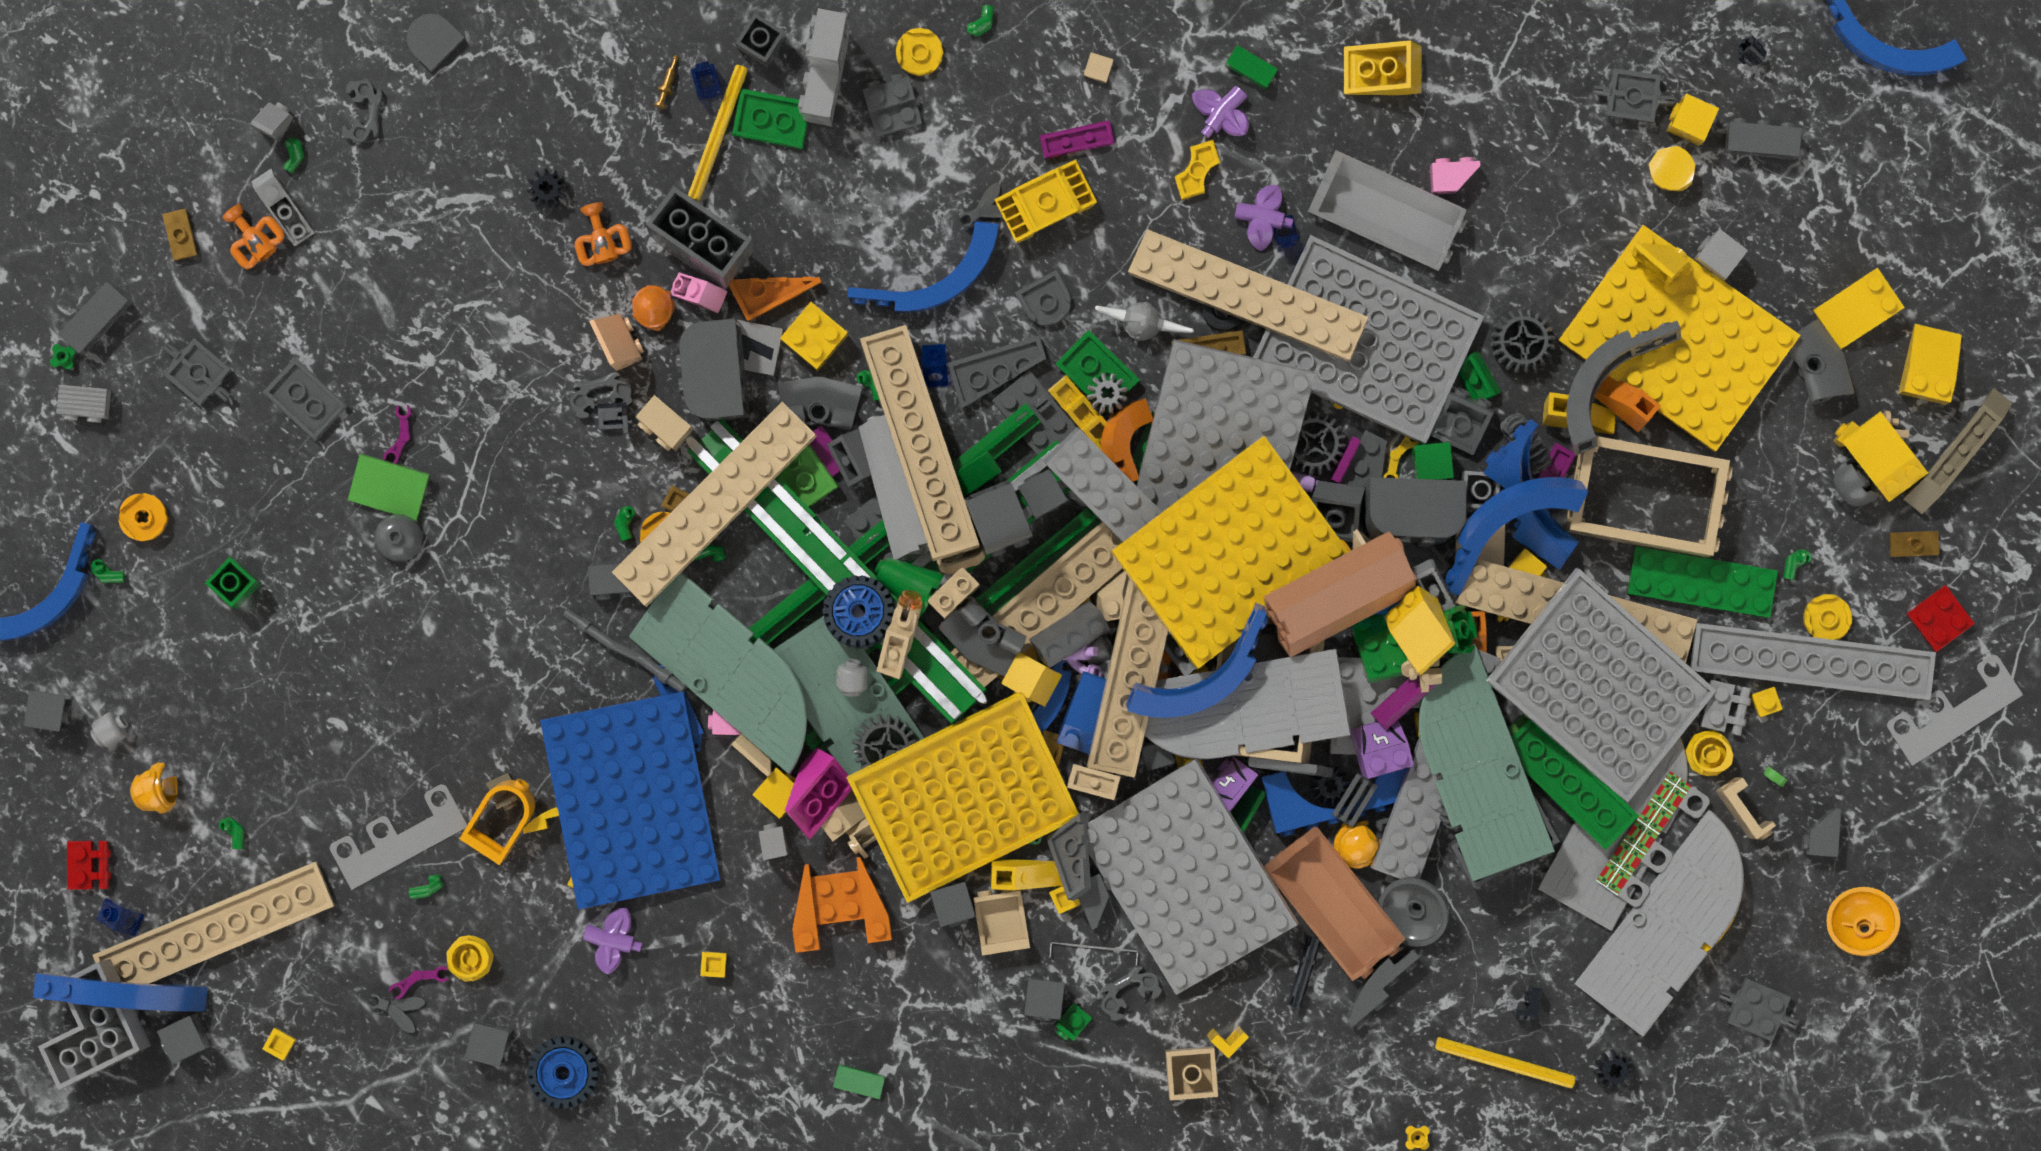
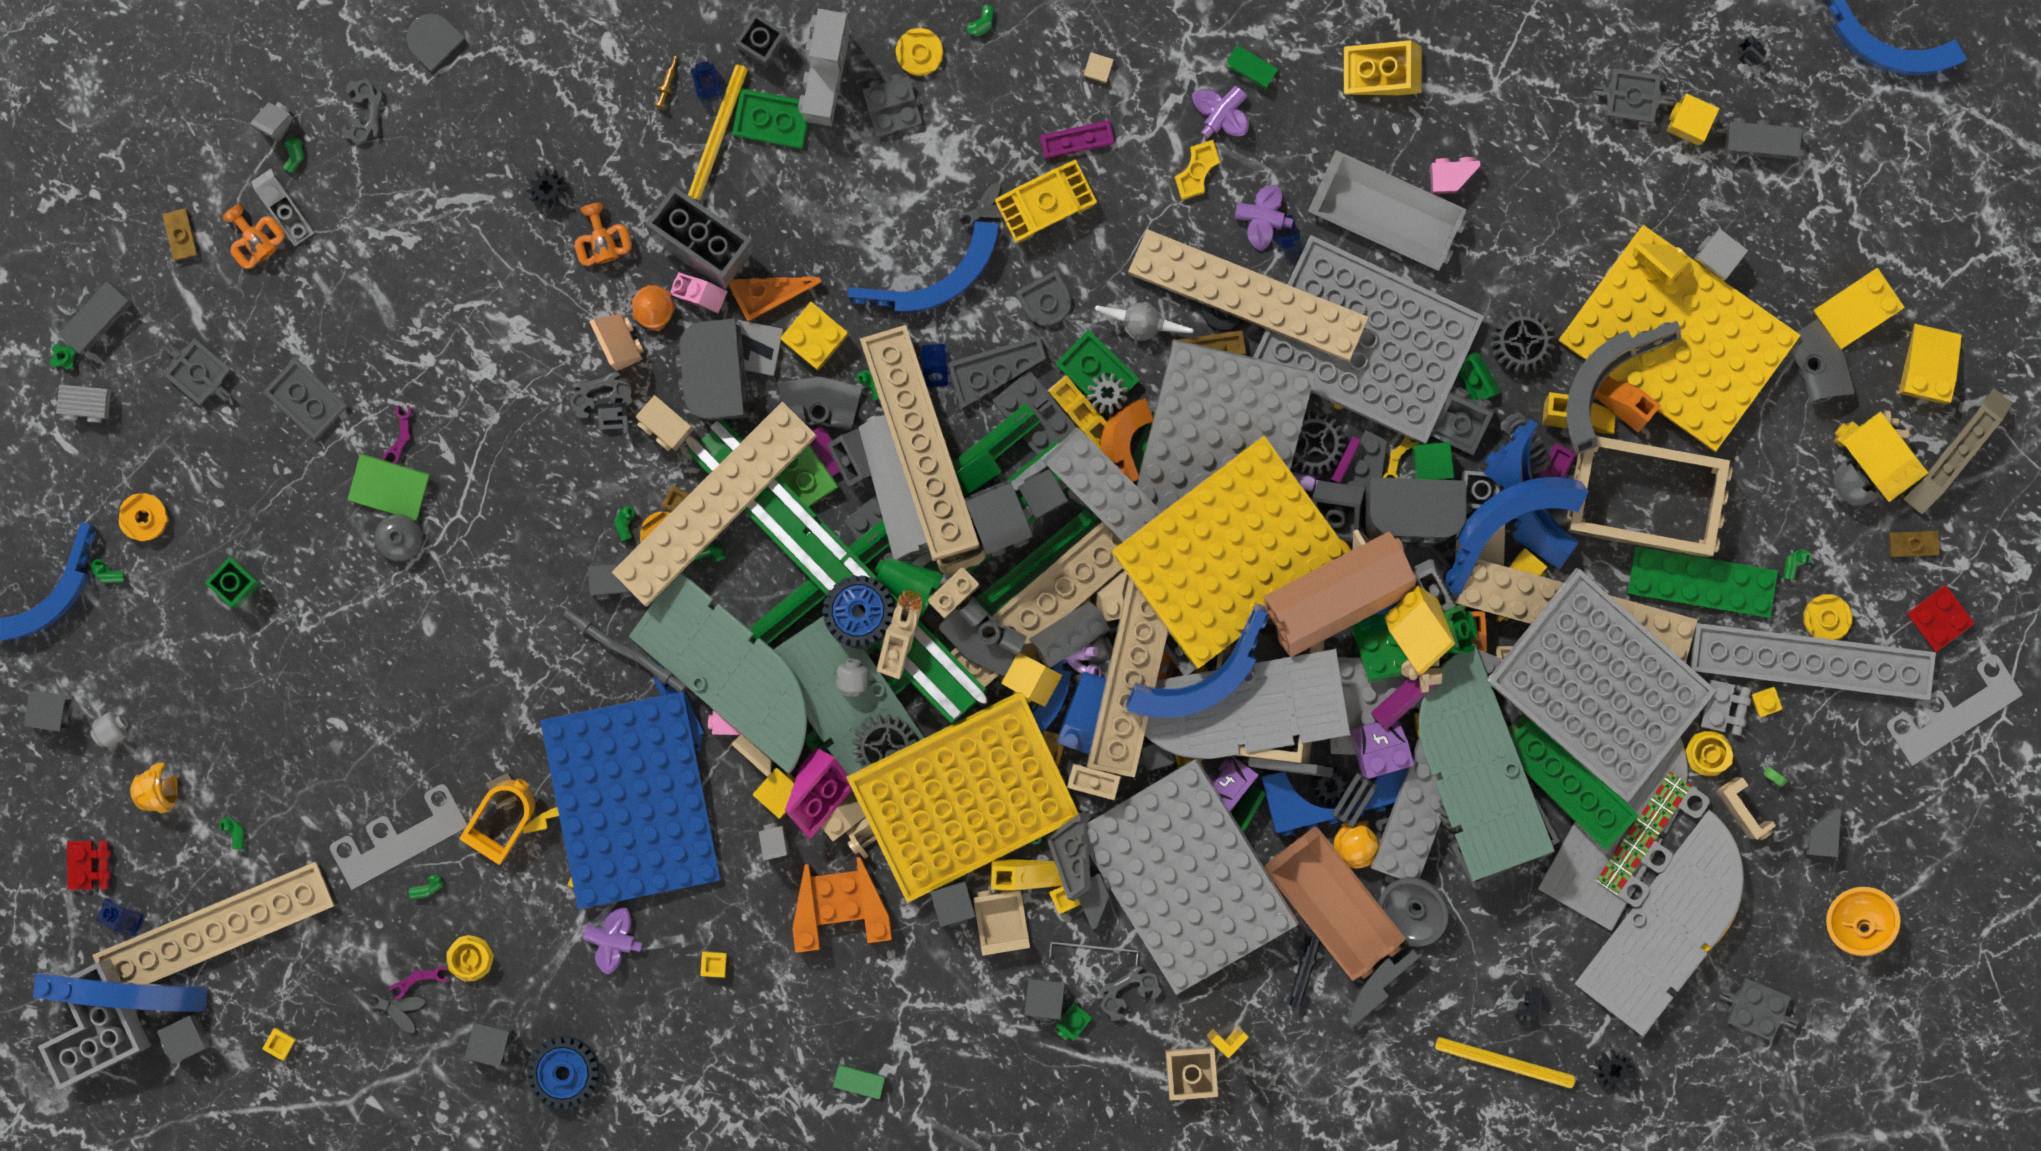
(1422, 1132): yellow plate -> none
(1672, 169): yellow hat -> none

